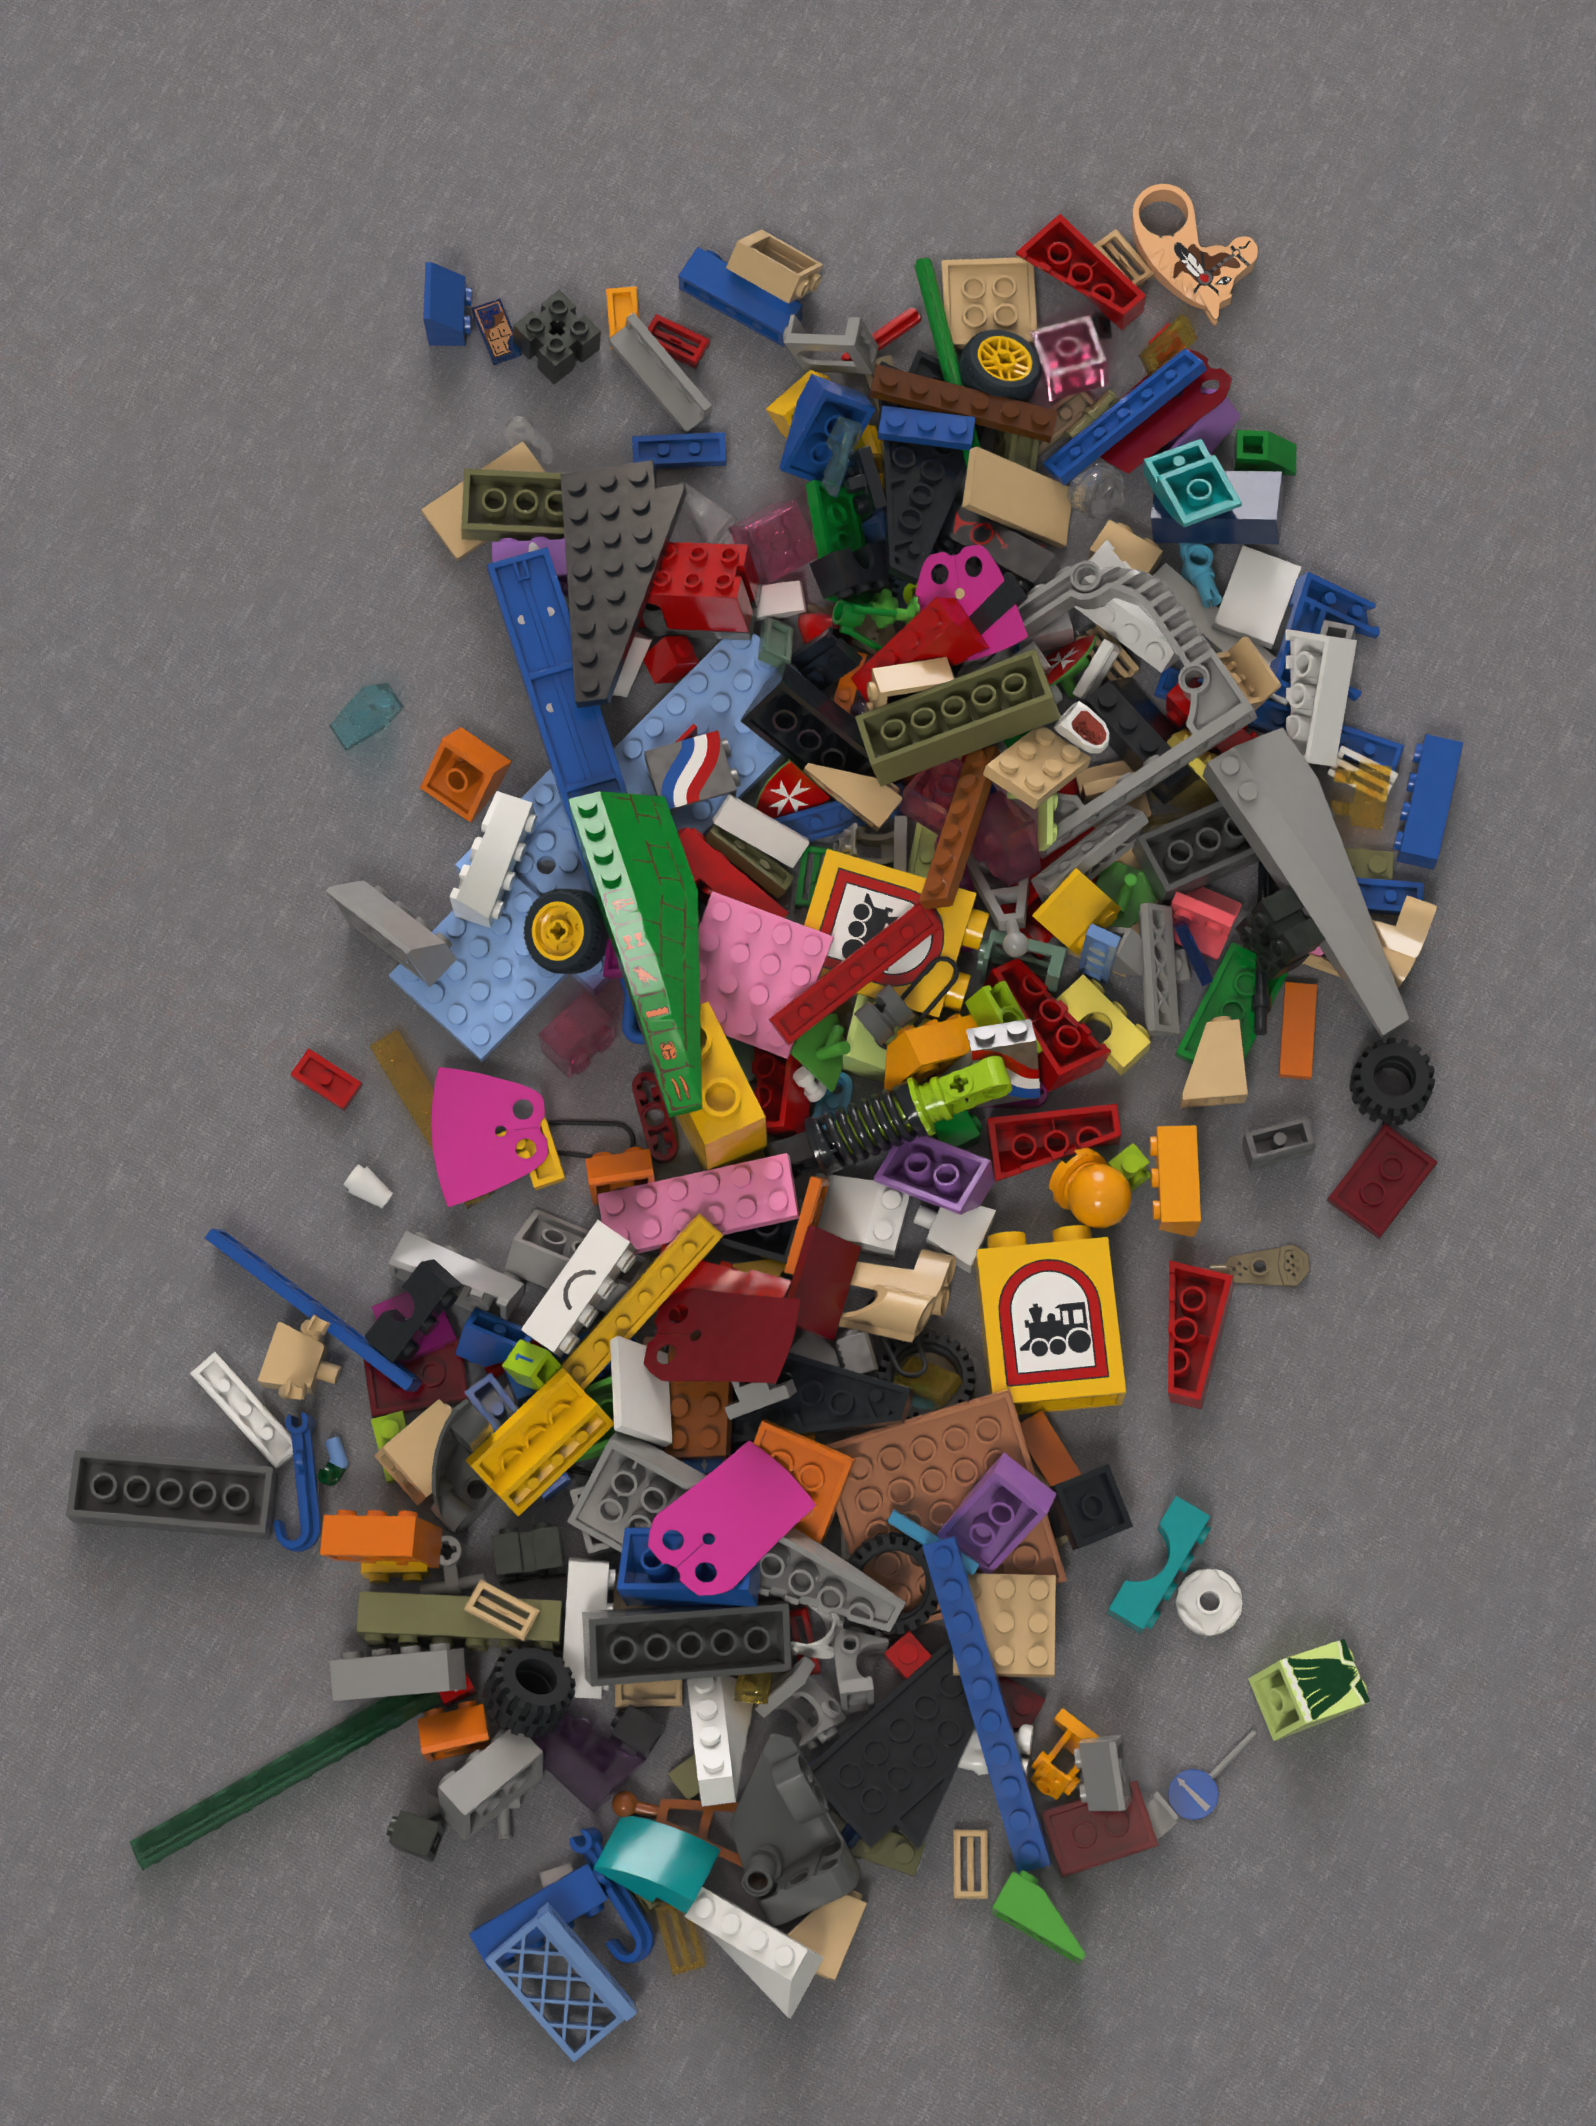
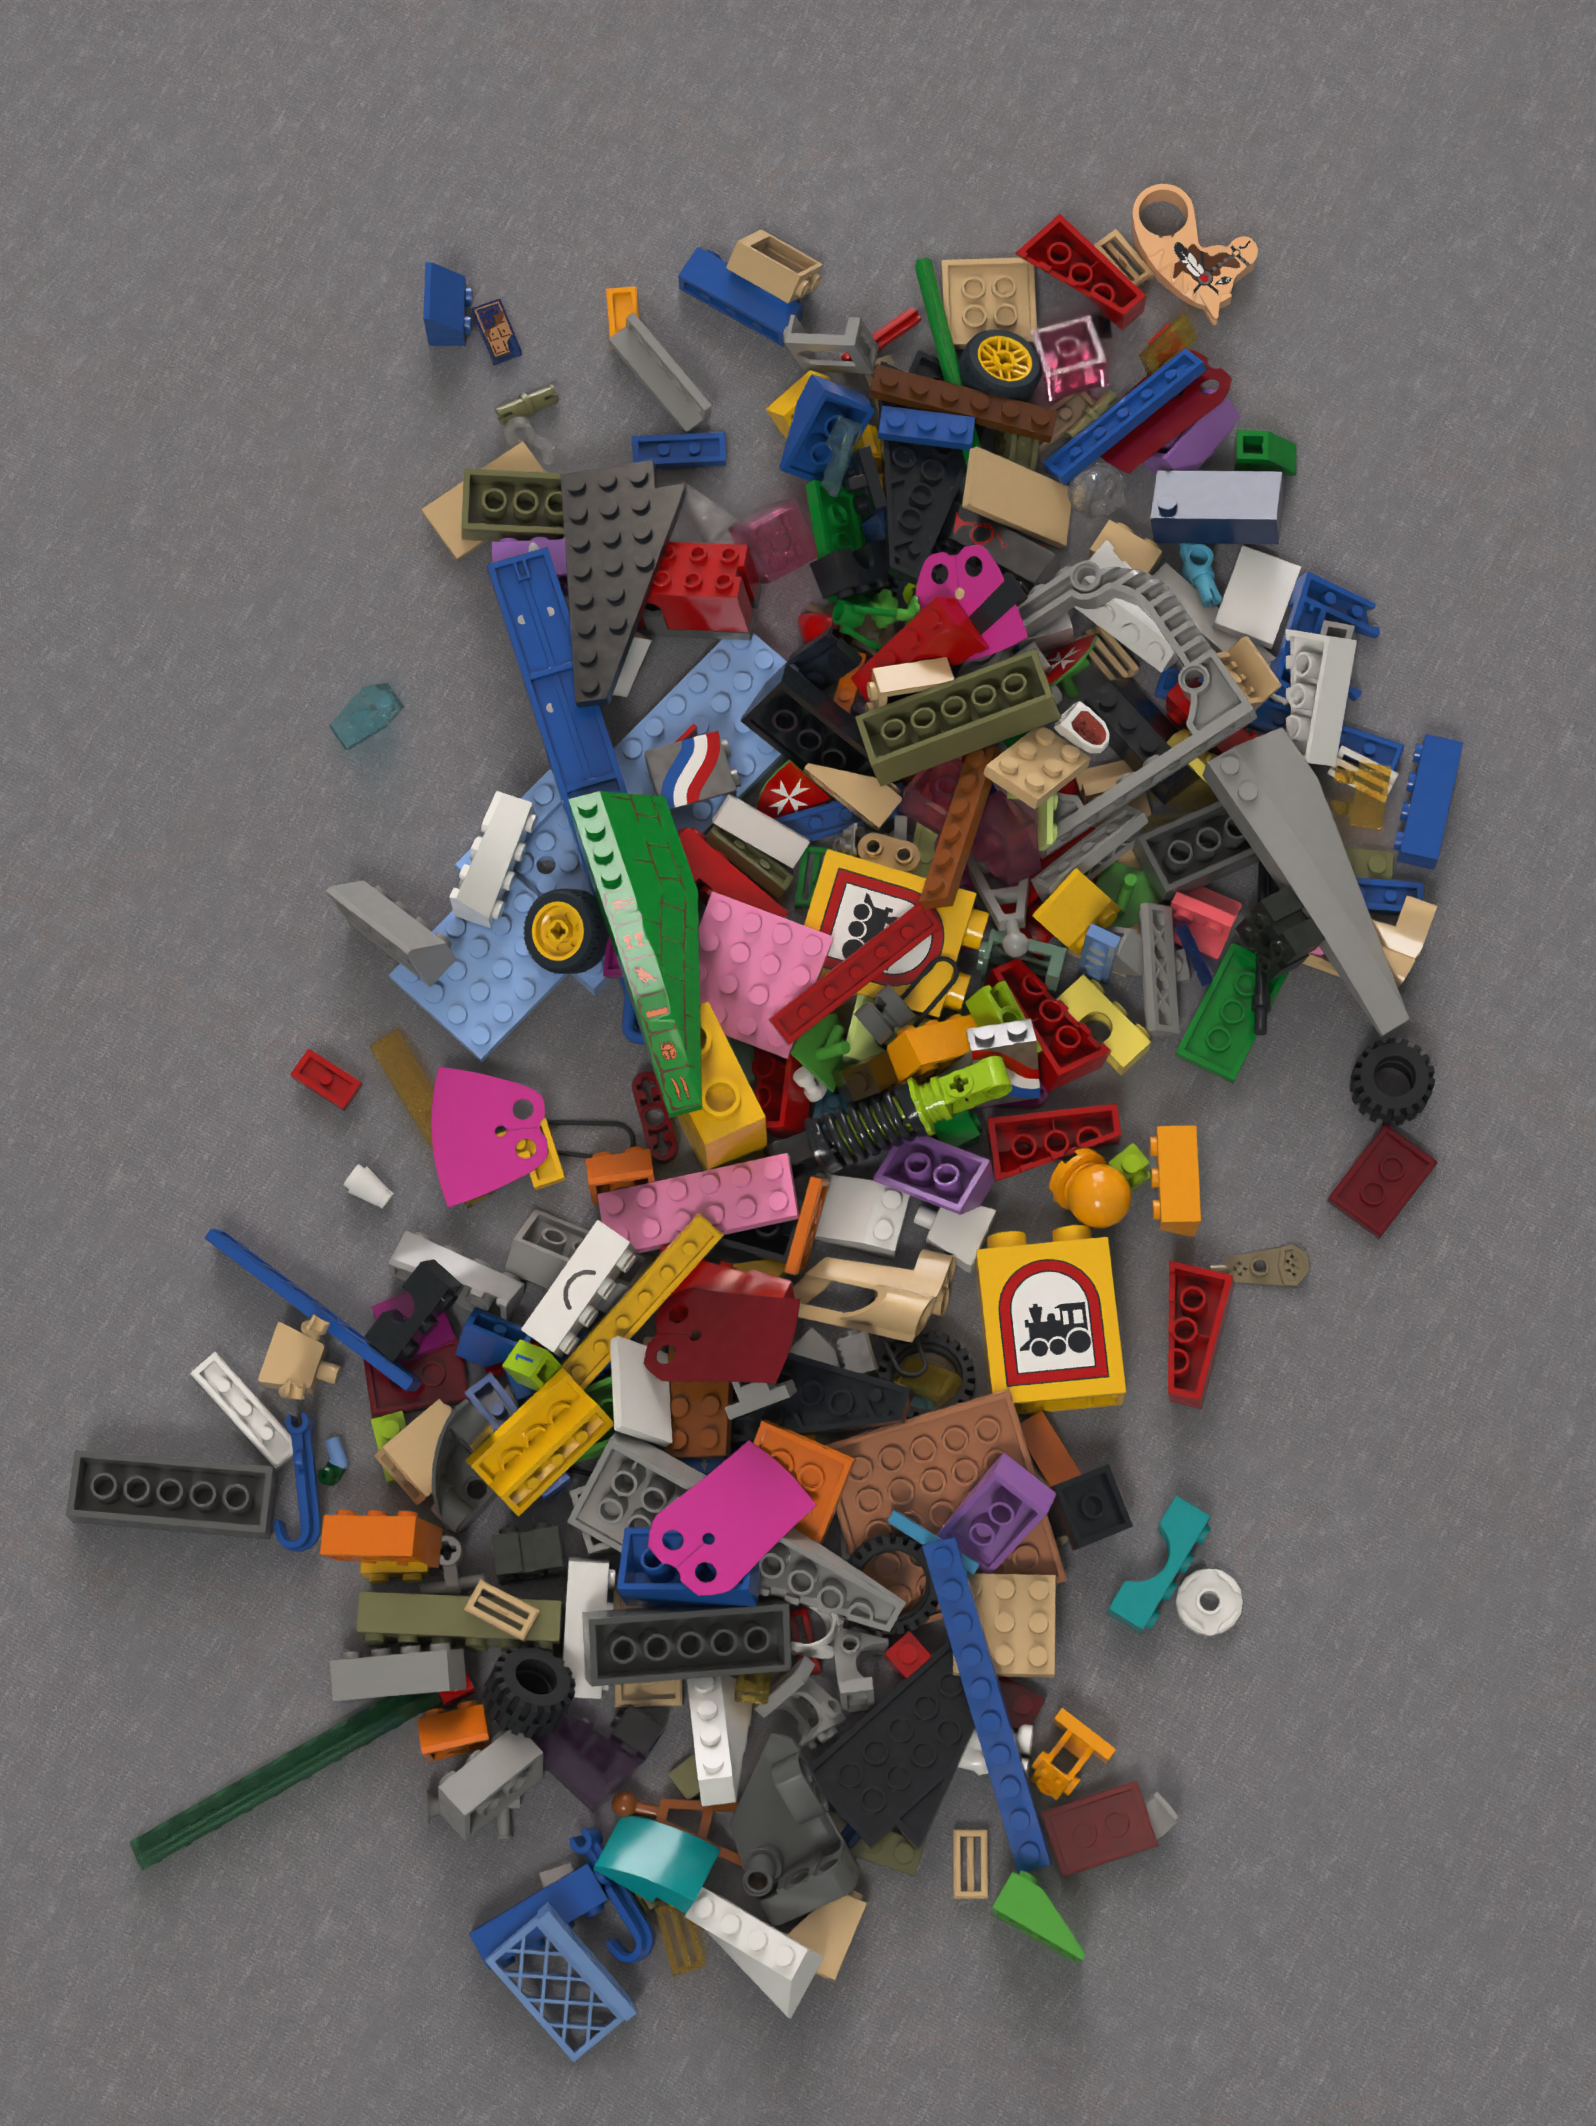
(415, 1835): pearl dark grey brick -> none
(464, 773): orange slope -> none
(526, 404): none -> olive pin
(556, 337): pearl dark grey brick -> none
(577, 1035): clear pink brick -> none
(670, 659): red brick -> none
(703, 342): red tile -> none
(775, 643): sand green tile -> none
(780, 600): white slope -> none
(823, 1281): dark red tile -> none
(864, 1077): none -> dark brown slope
(889, 851): none -> tan plate
(1097, 669): white tile -> none
(1104, 1773): light grey slope -> none
(1190, 483): teal slope -> none
(1194, 1792): blue piece -> none
(1218, 1067): tan slope -> none
(1278, 1143): flat silver brick -> none
(1297, 1030): orange tile -> none
(1309, 1689): slope -> none

